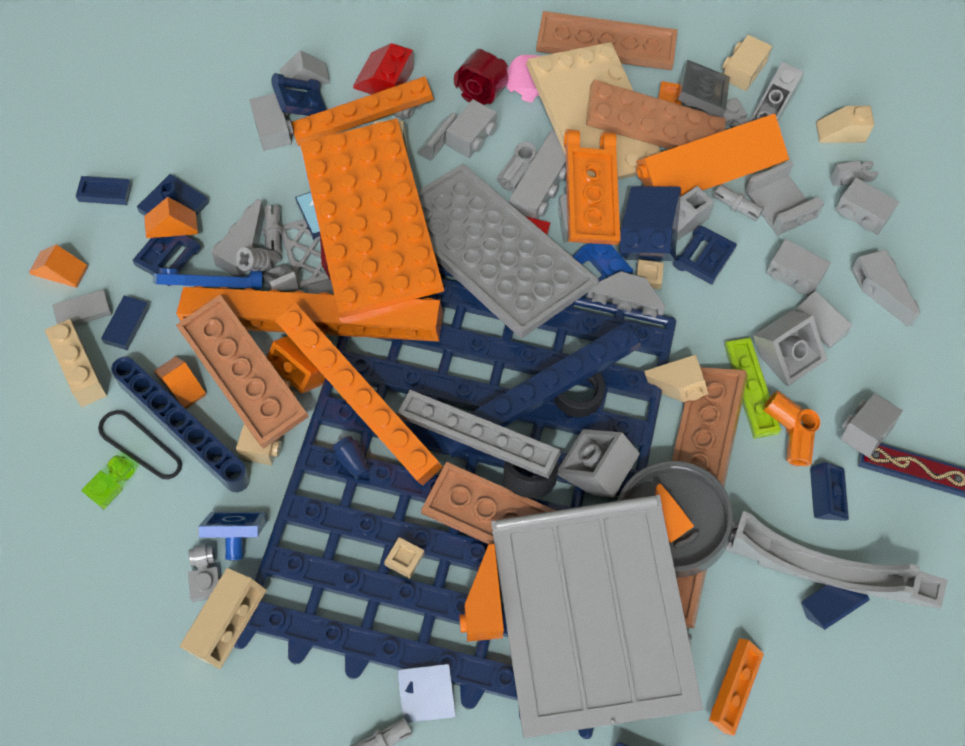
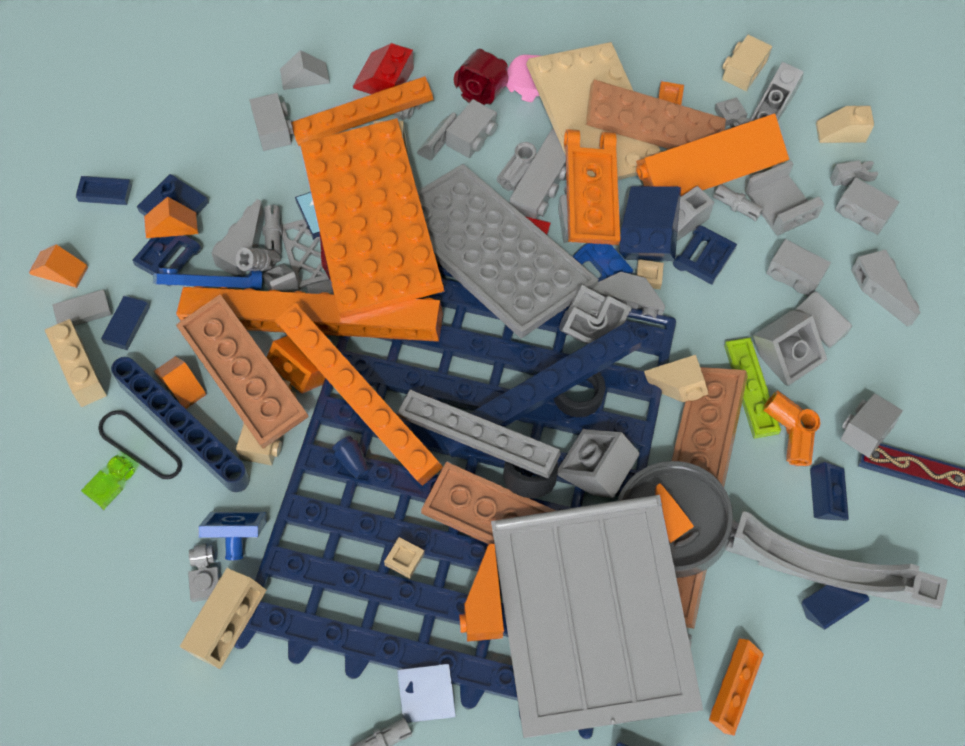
(298, 101): dark blue plate -> none
(592, 315): none -> light grey brick
(632, 42): nougat plate -> none
(704, 88): dark grey plate -> none

